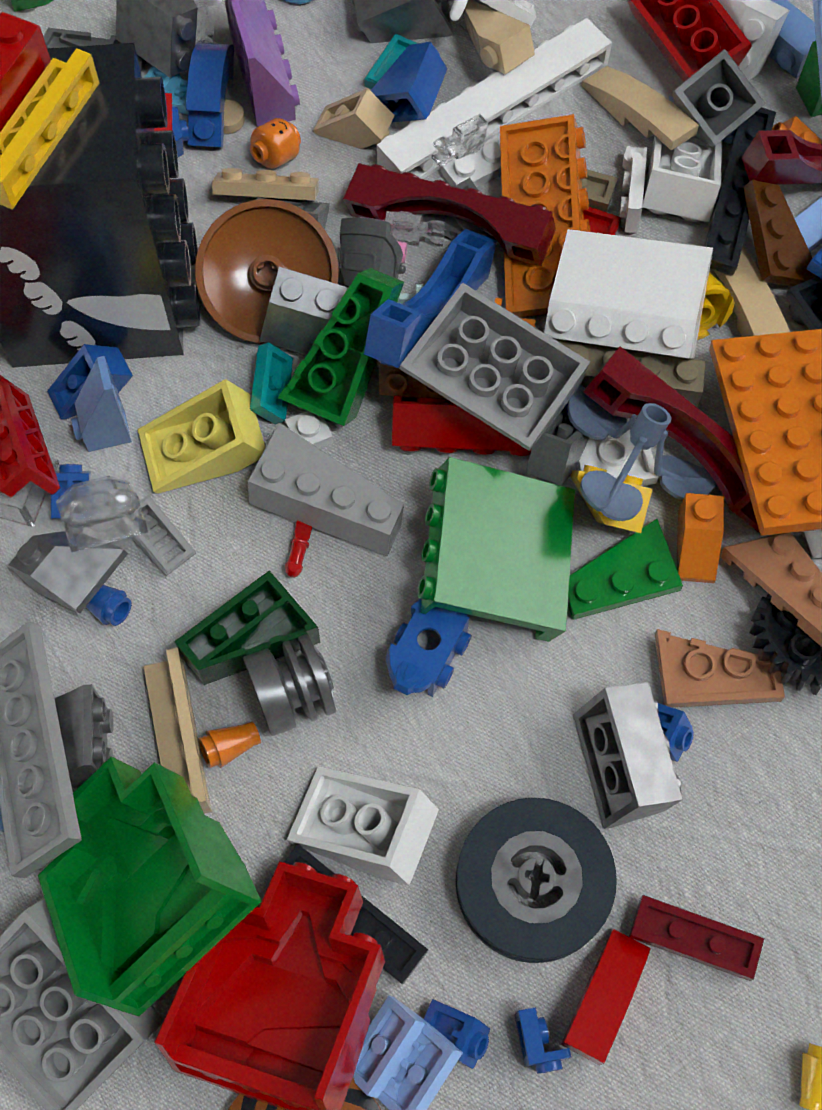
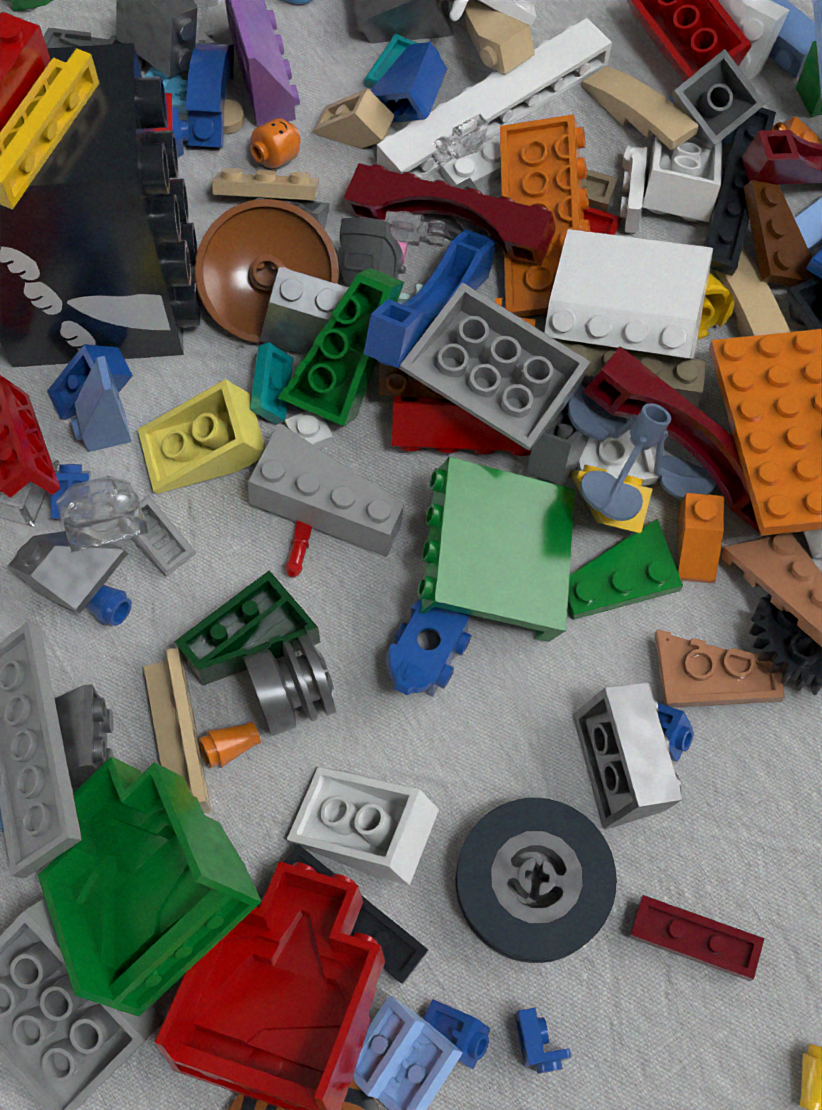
(606, 997): red slope -> none

